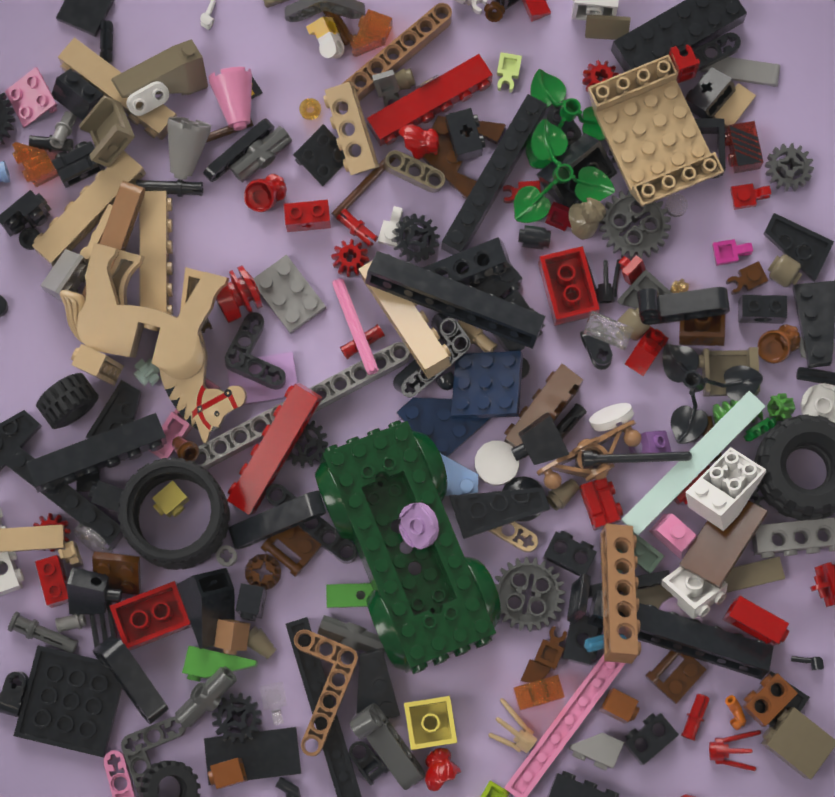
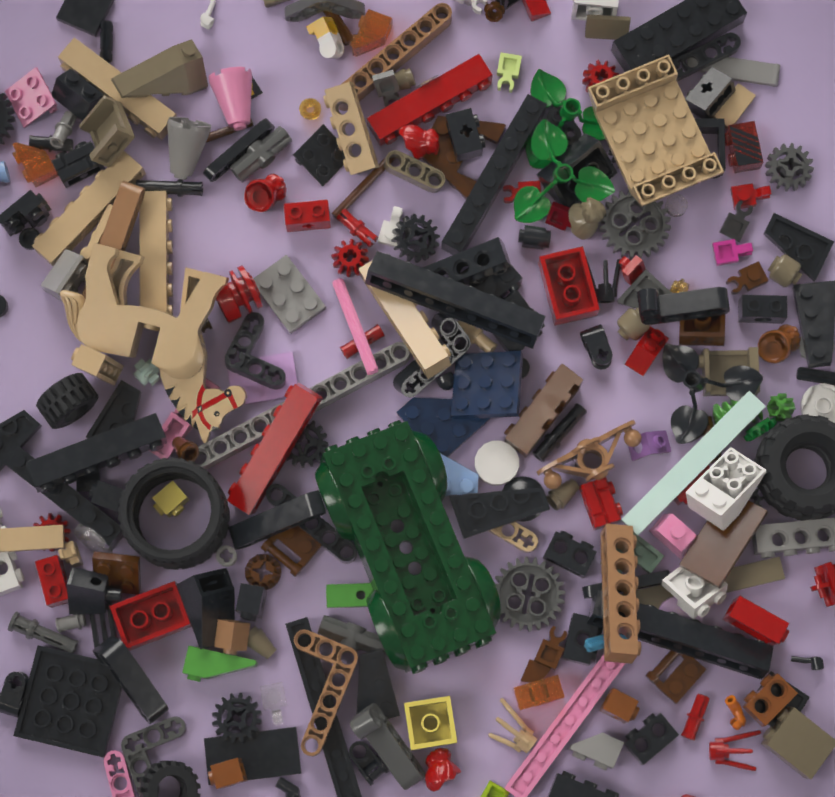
(147, 97): white plate -> none
(205, 696): dark grey piece -> none
(418, 525): lavender tile -> none
(540, 441): black torso -> none
(579, 598): black tile -> none
(591, 458): black piece -> none
(608, 330): clear plate -> none
(609, 416): white tile -> none
(685, 66): red hinge -> none
(735, 225): none -> black plate

